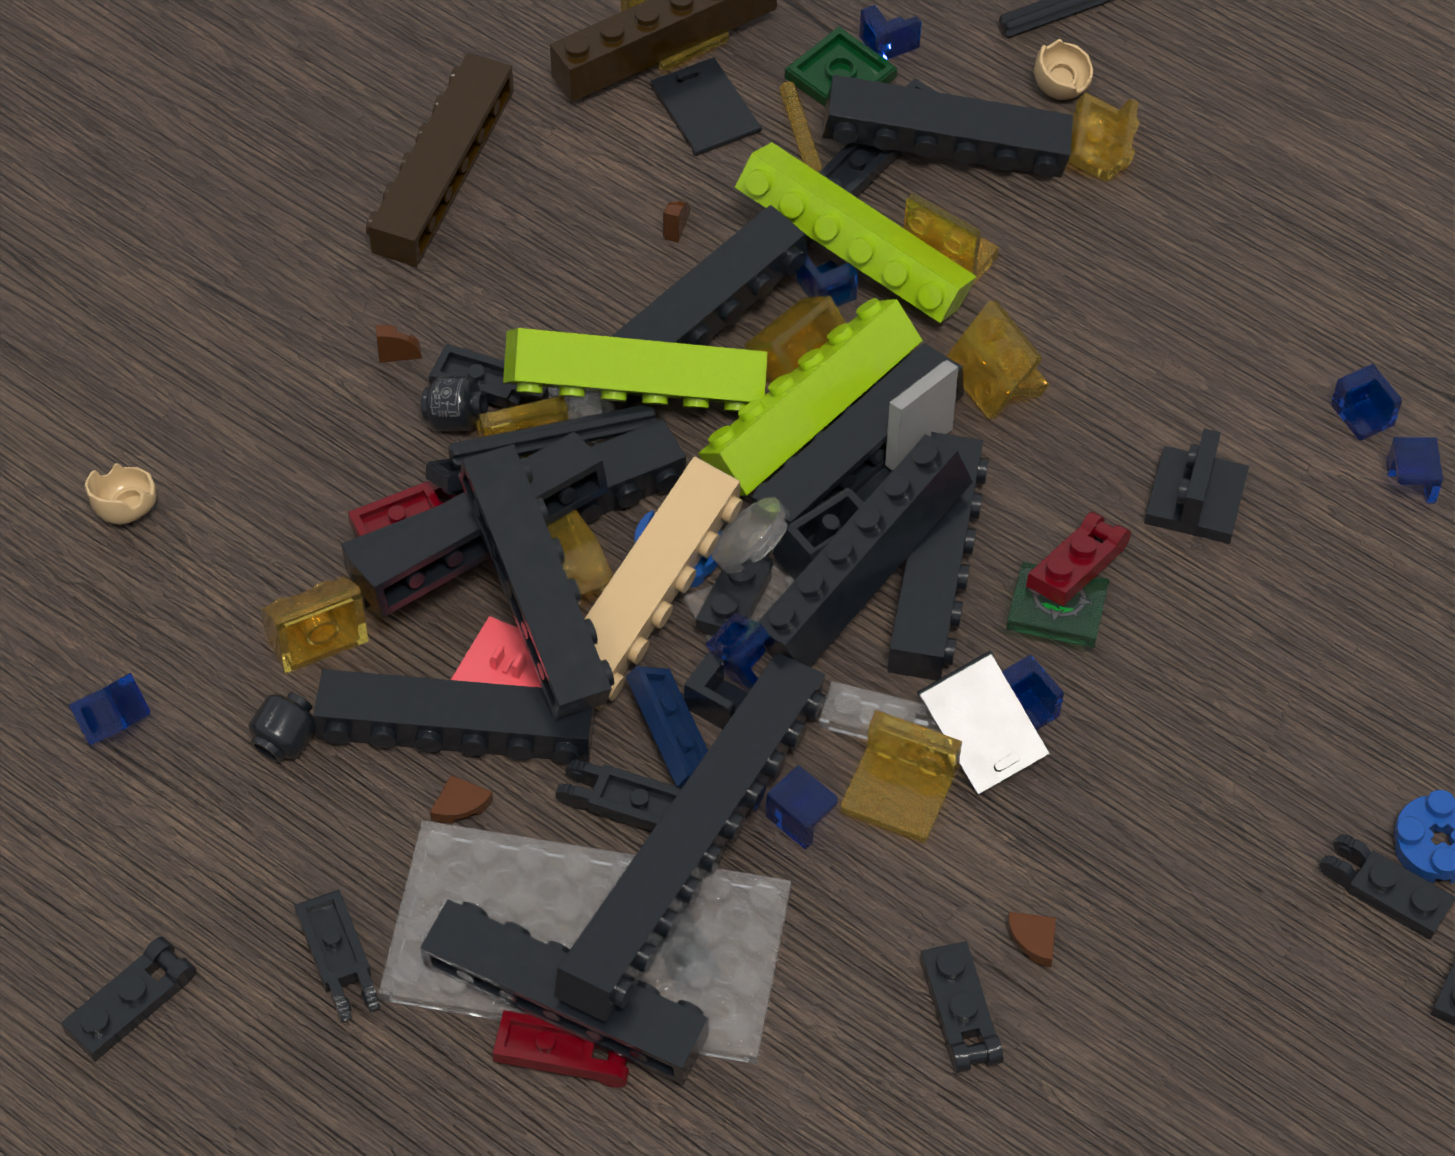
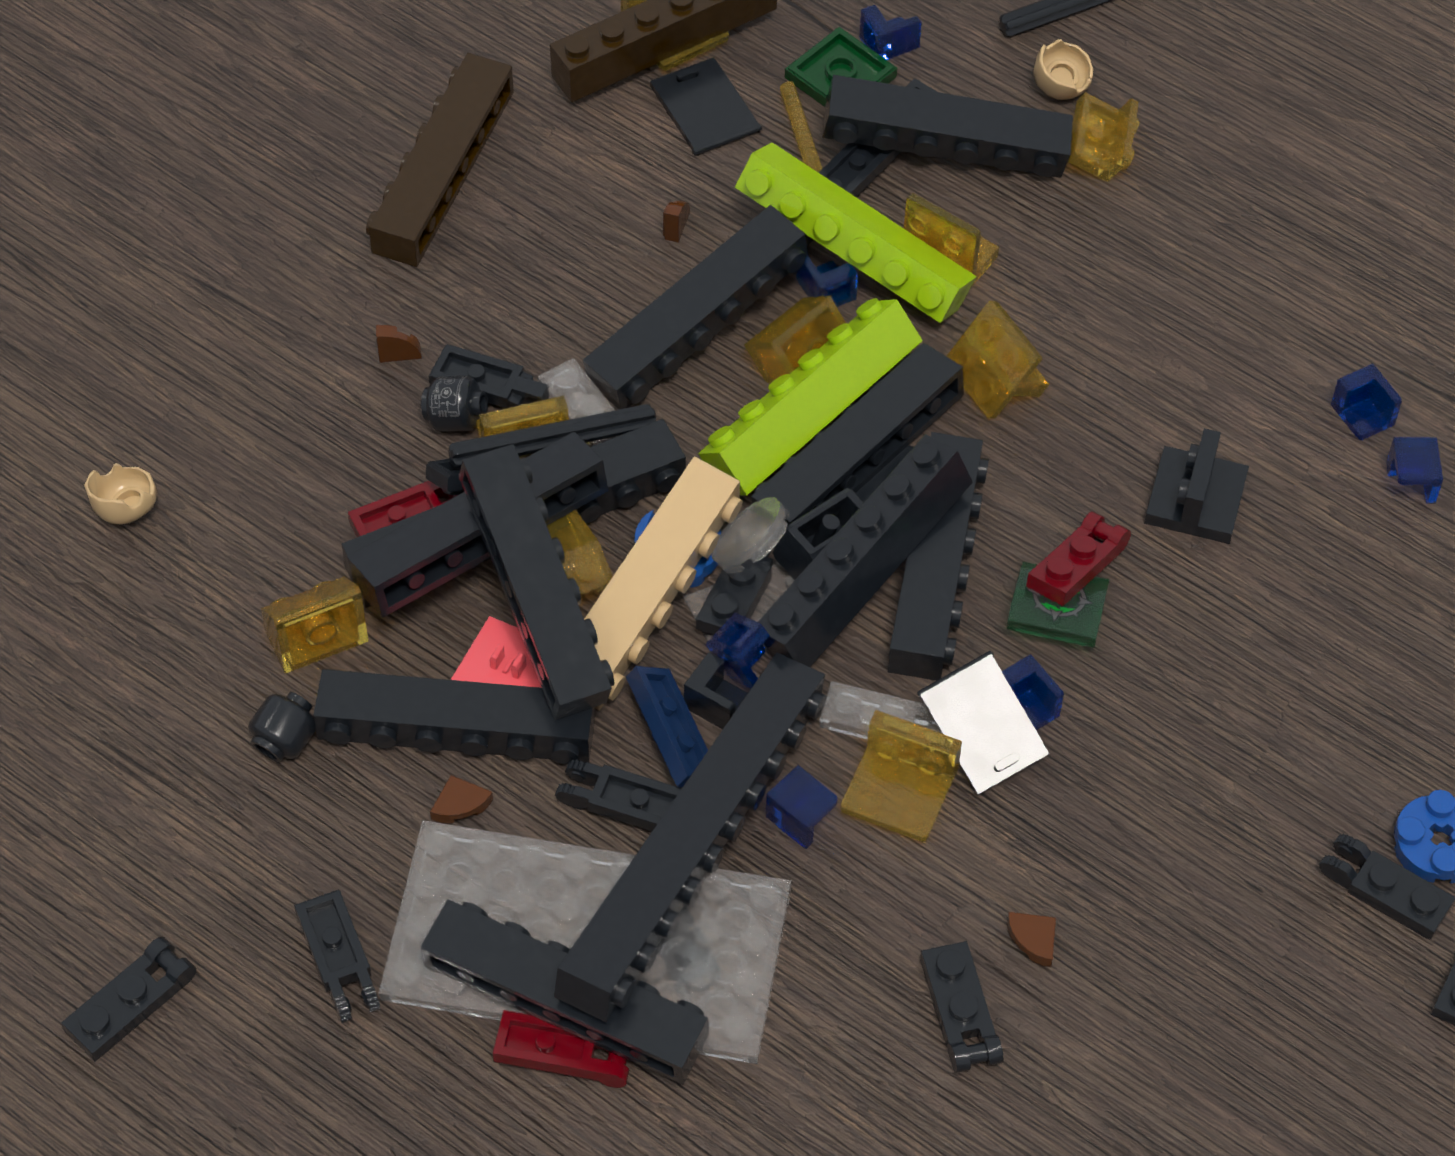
(110, 709): clear blue panel -> none
(633, 368): lime brick -> none
(921, 410): light grey tile -> none

